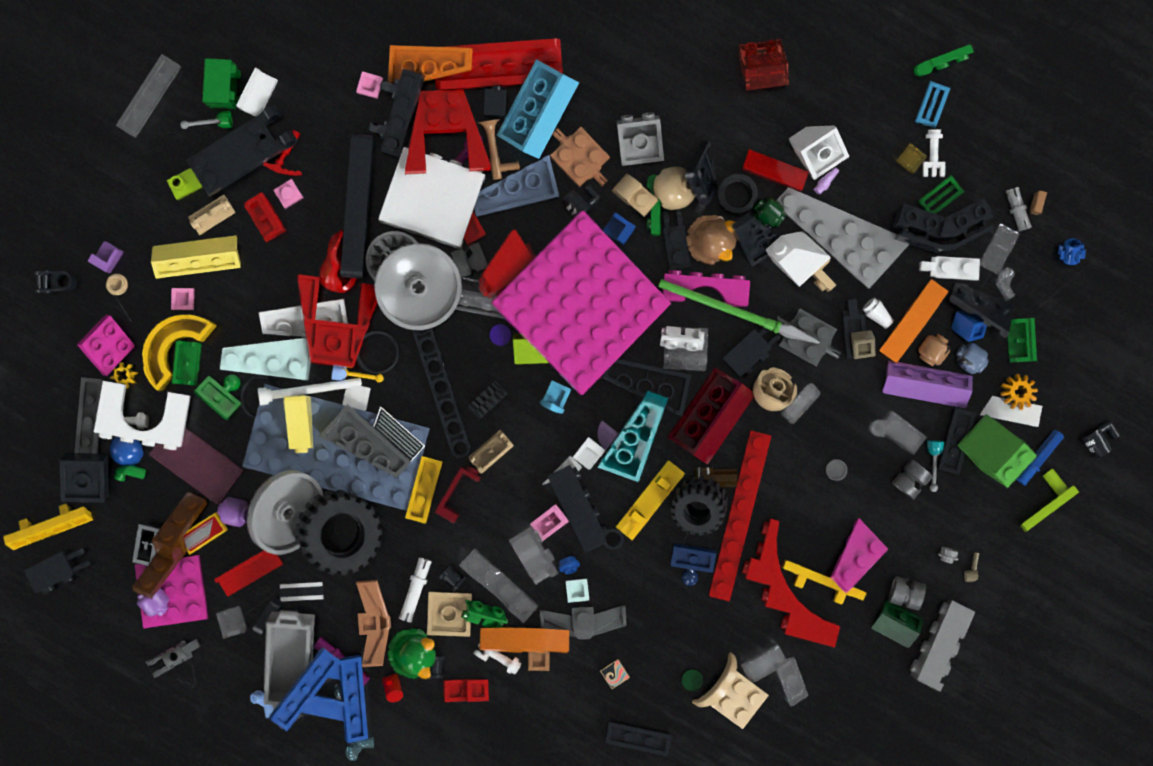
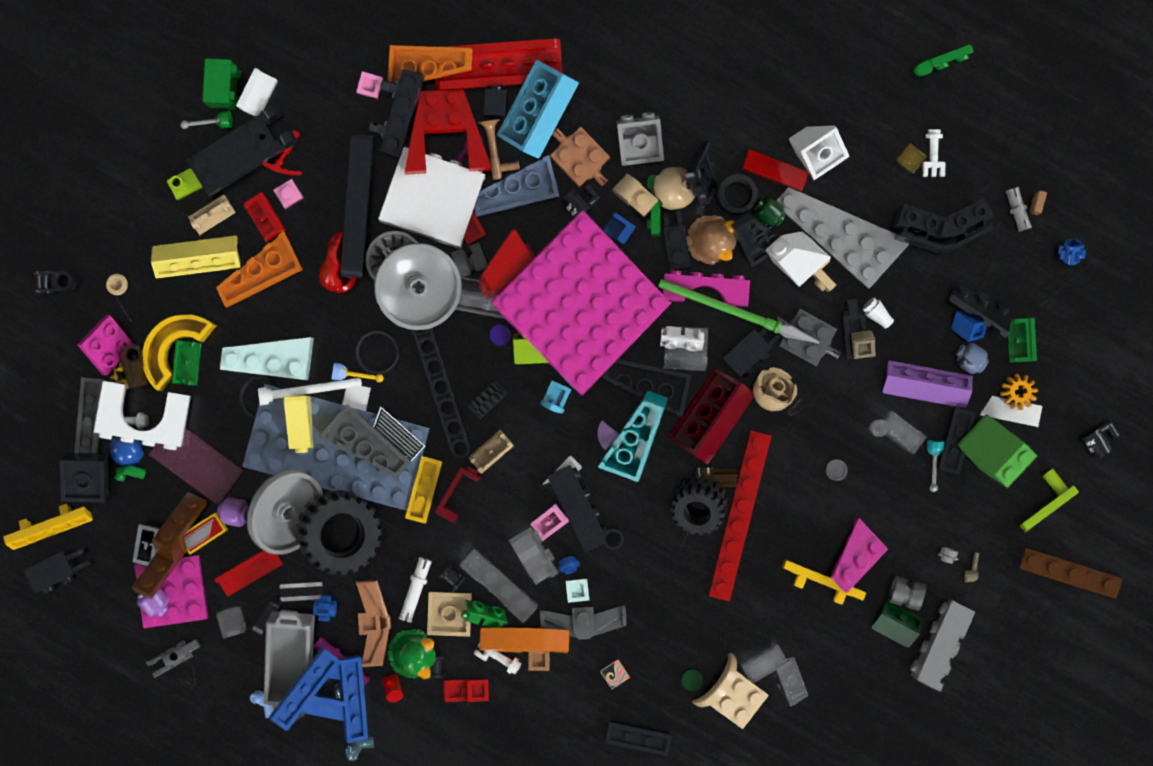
(106, 257): medium lavender panel -> none
(133, 369): none -> dark brown piece
(148, 95): clear panel -> none
(182, 299): bright pink plate -> none
(219, 397): green plate -> none
(267, 268): none -> orange wing
(290, 320): white wing -> none
(325, 608): none -> blue gear
(334, 341): red wing -> none
(588, 453): white panel -> none
(650, 500): yellow hinge -> none
(692, 559): dark blue plate -> none
(764, 64): clear red slope -> none
(766, 570): red arch -> none
(801, 403): clear slope -> none
(825, 182): lavender piece -> none
(912, 479): flat silver wheel -> none
(913, 320): orange slope -> none
(926, 122): dark azure tile -> none
(934, 349): medium nougat head -> none
(952, 268): white hinge -> none
(955, 185): green tile -> none
(999, 248): clear slope -> none
(1003, 283): clear arm -> none
(1042, 454): blue axle -> none
(1070, 573): none -> reddish brown bracket

